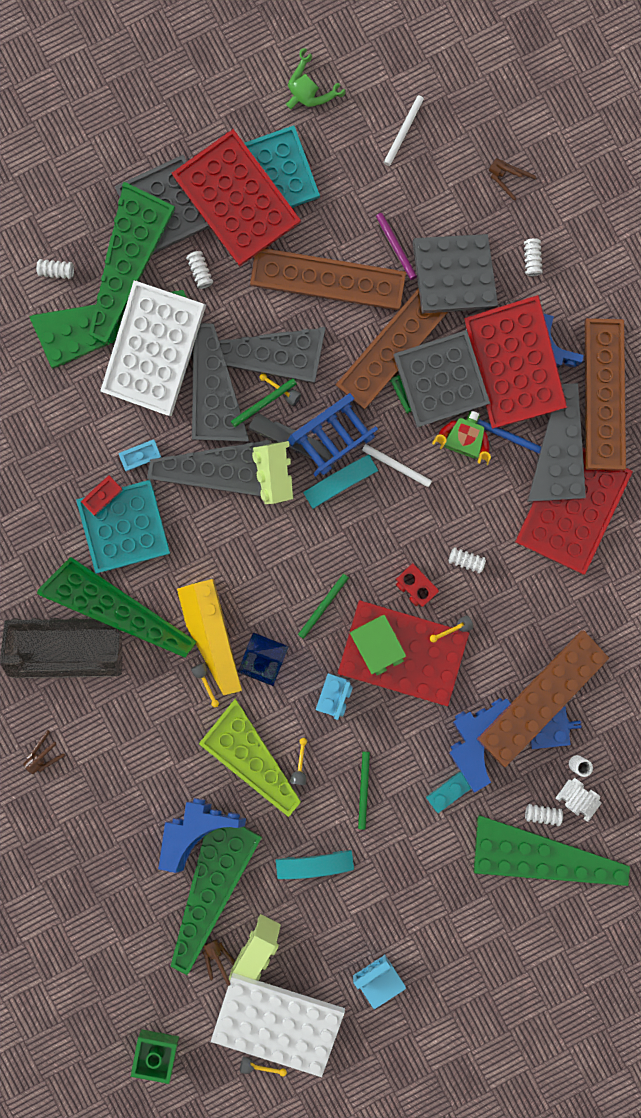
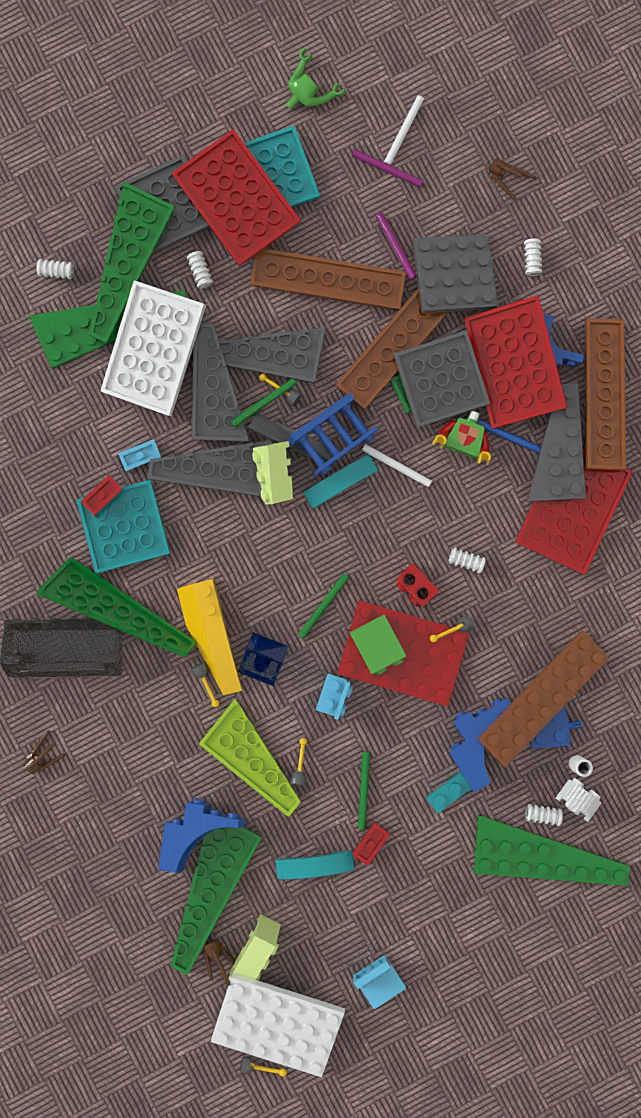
(154, 1056): green brick -> none
(371, 843): none -> red plate
(387, 168): none -> magenta bar

